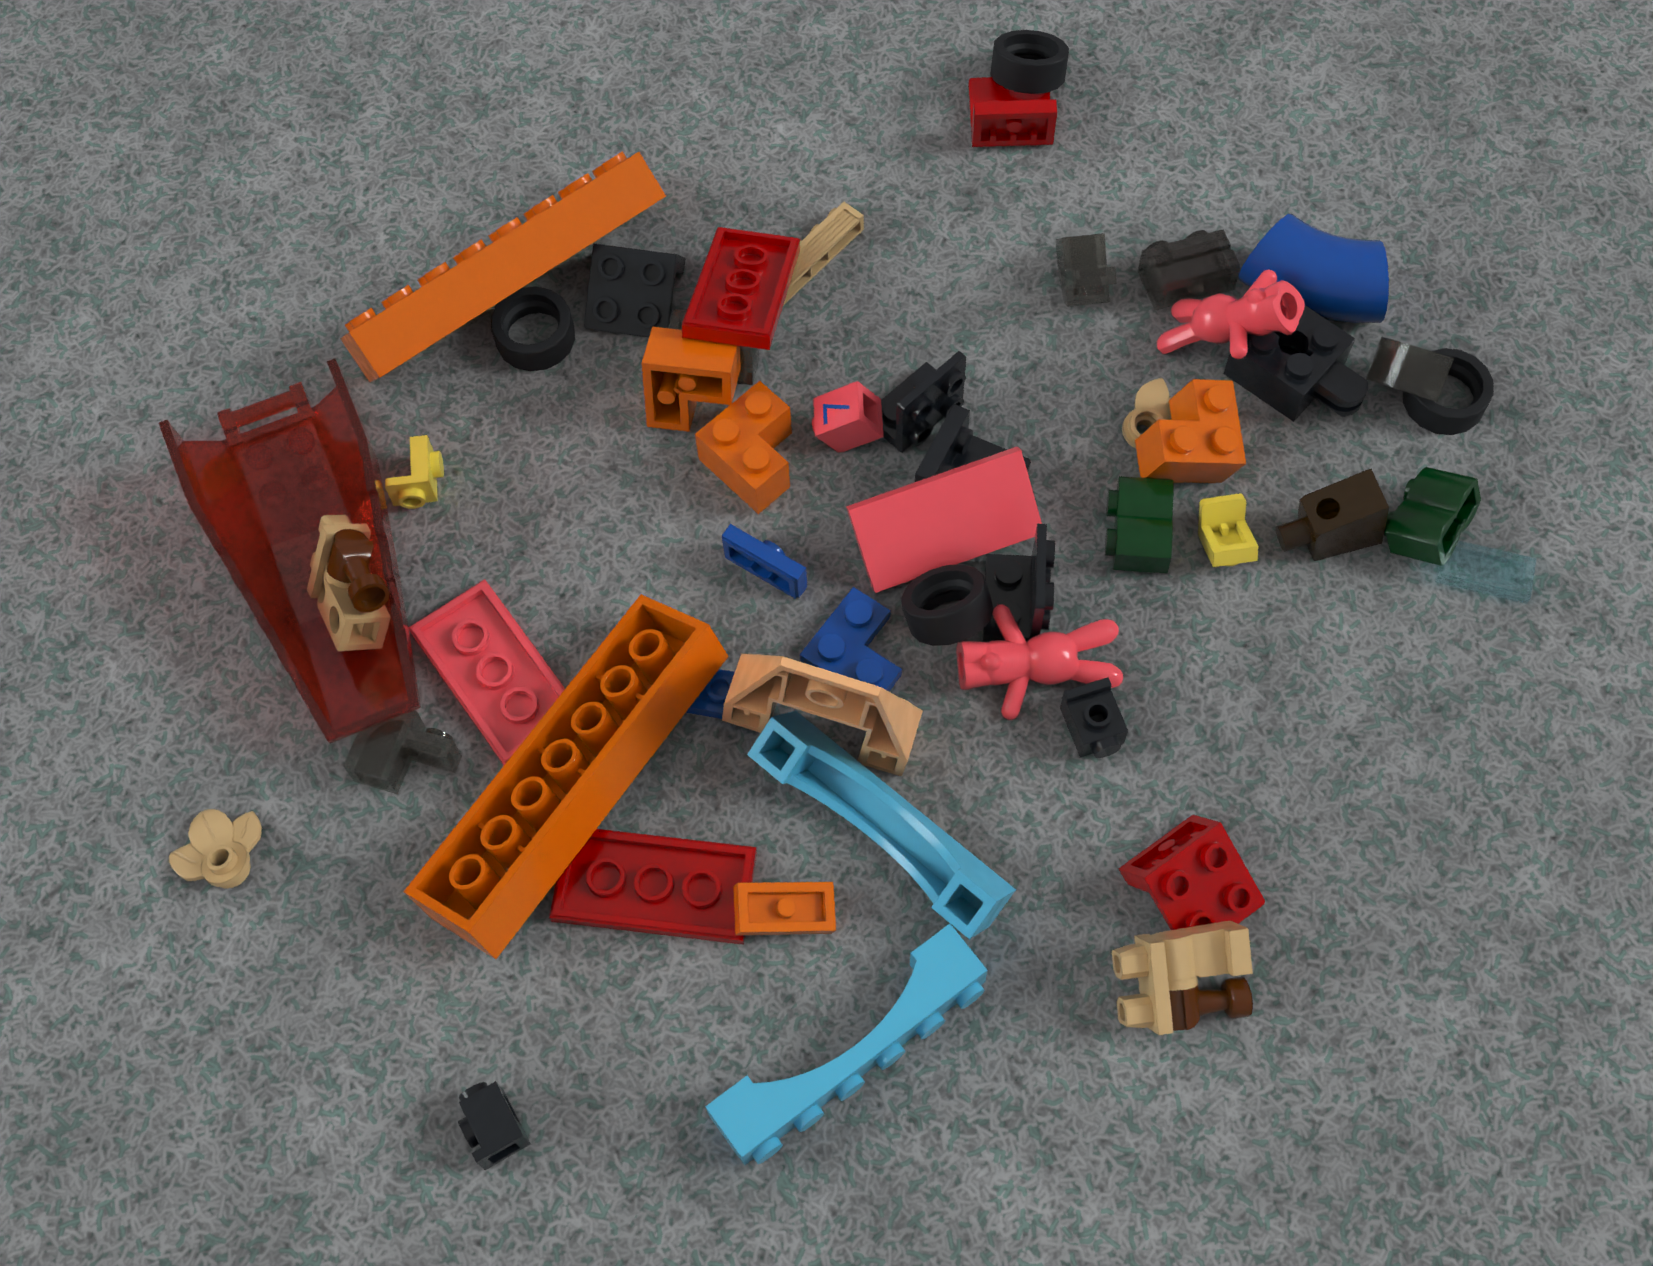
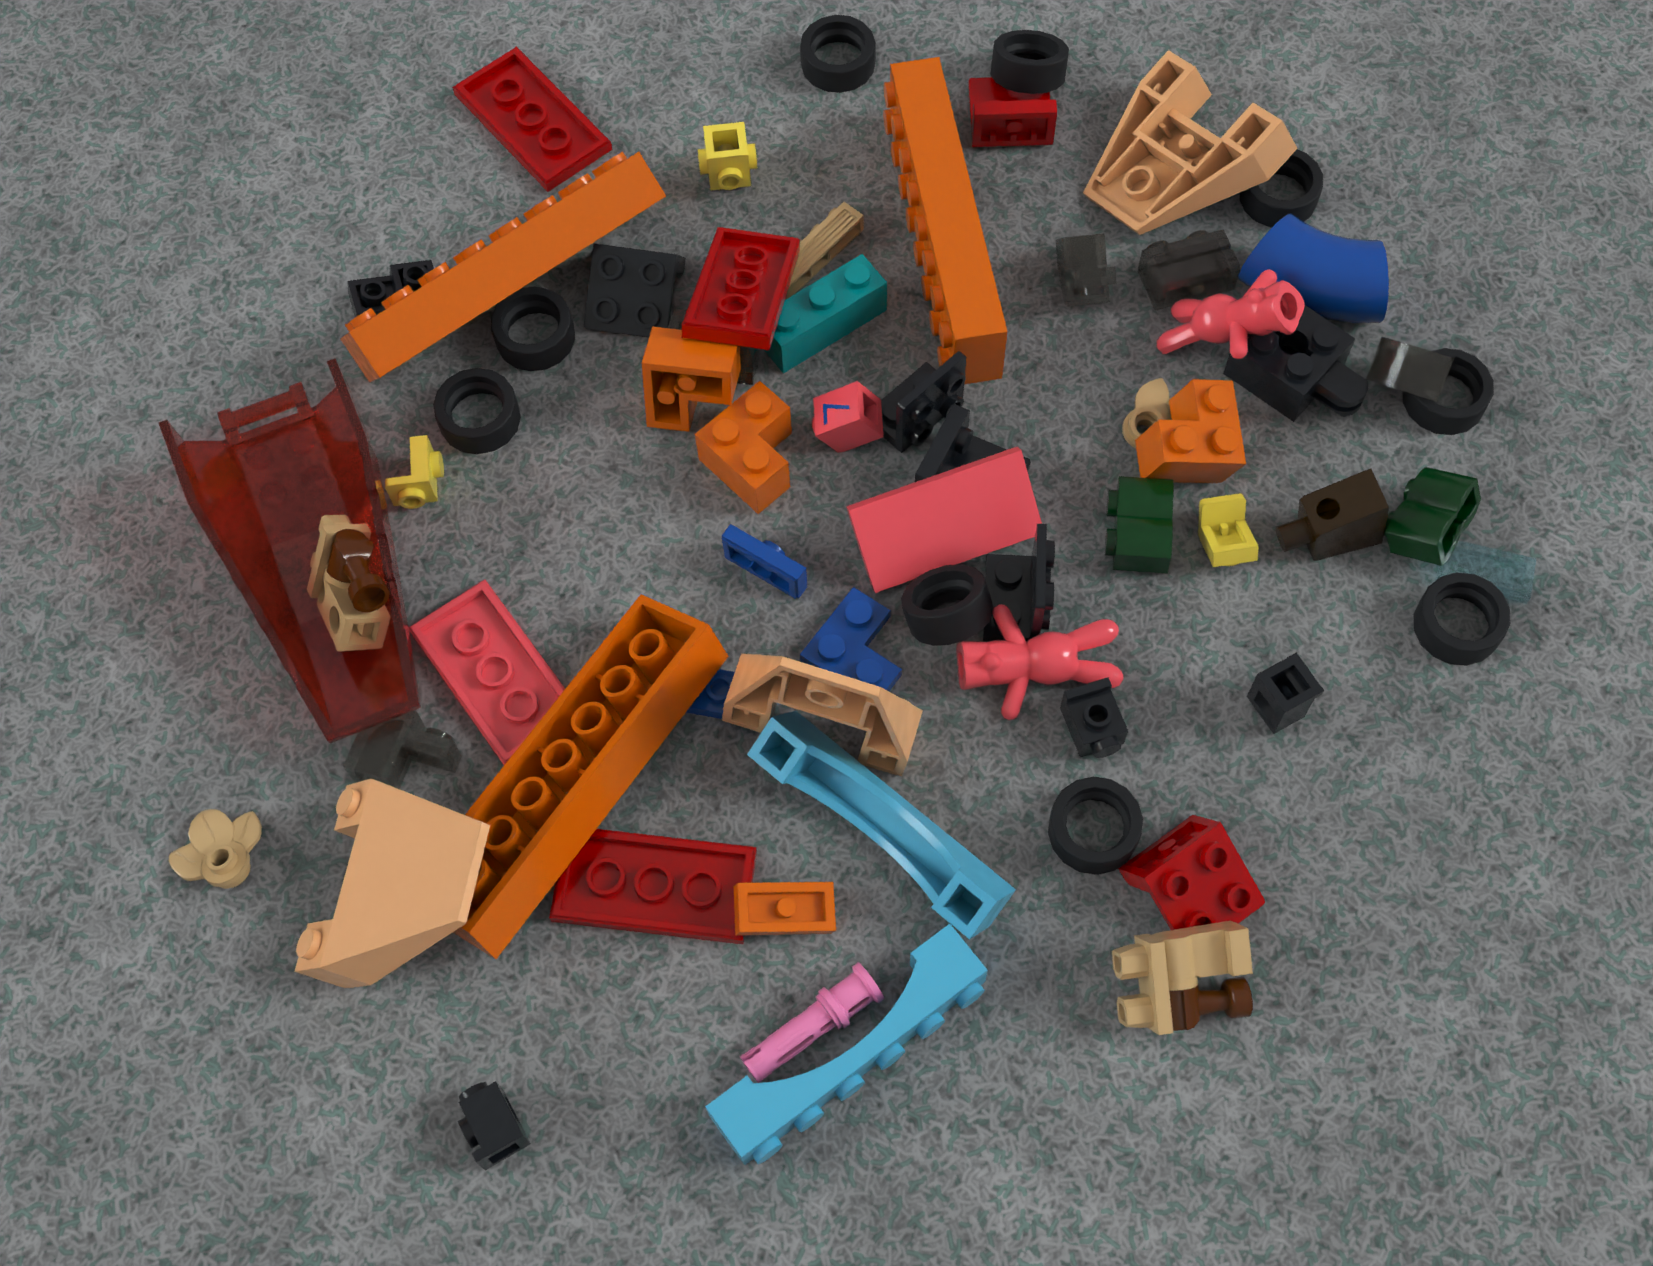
(372, 291): none -> black slope
(402, 885): none -> light nougat wedge
(484, 438): none -> black tyre
(532, 119): none -> red tile
(727, 156): none -> light yellow brick
(827, 312): none -> teal brick
(831, 1010): none -> bright pink pin
(844, 76): none -> black tyre
(944, 219): none -> orange brick
(1099, 790): none -> black tyre
(1169, 165): none -> light nougat wedge
(1269, 210): none -> black tyre
(1284, 692): none -> black brick
(1474, 590): none -> black tyre

